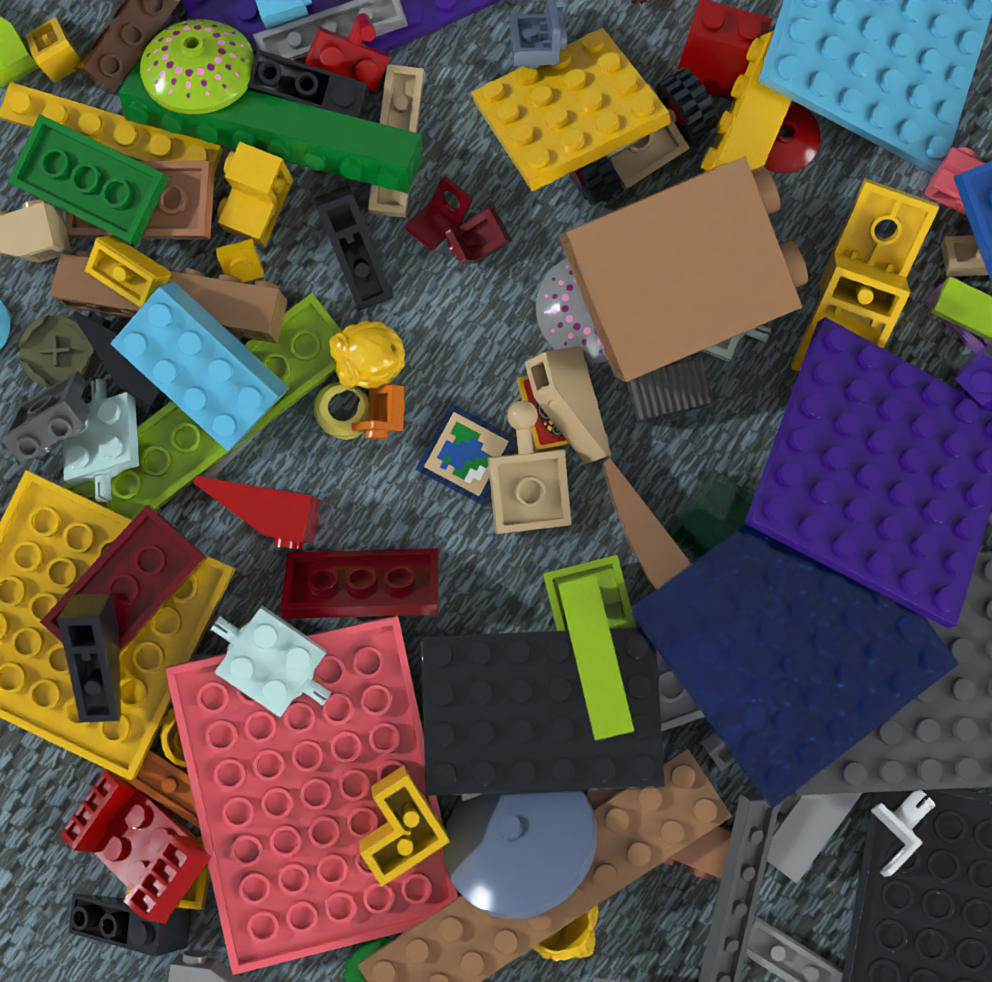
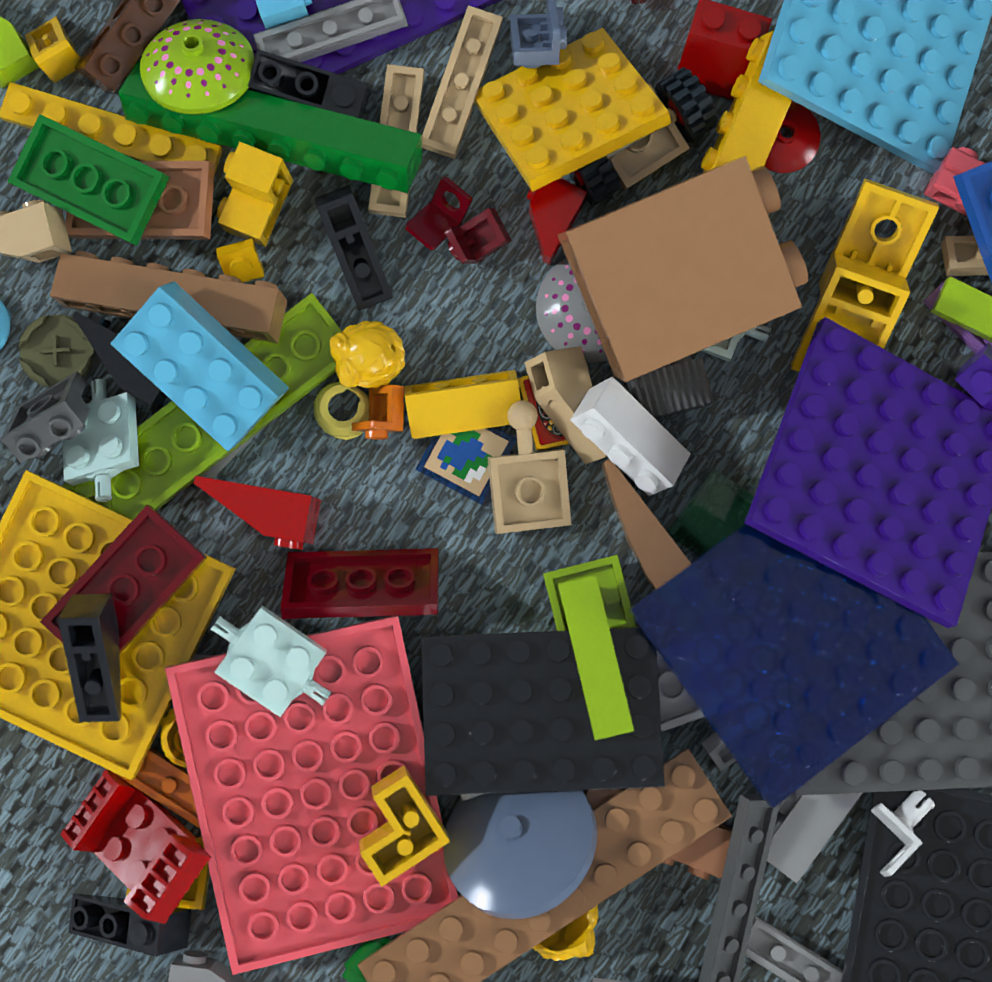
(125, 269): yellow slope -> none
(348, 54): red plate -> none
(461, 82): none -> tan plate
(461, 403): none -> yellow panel
(554, 212): none -> red slope
(630, 436): none -> white brick

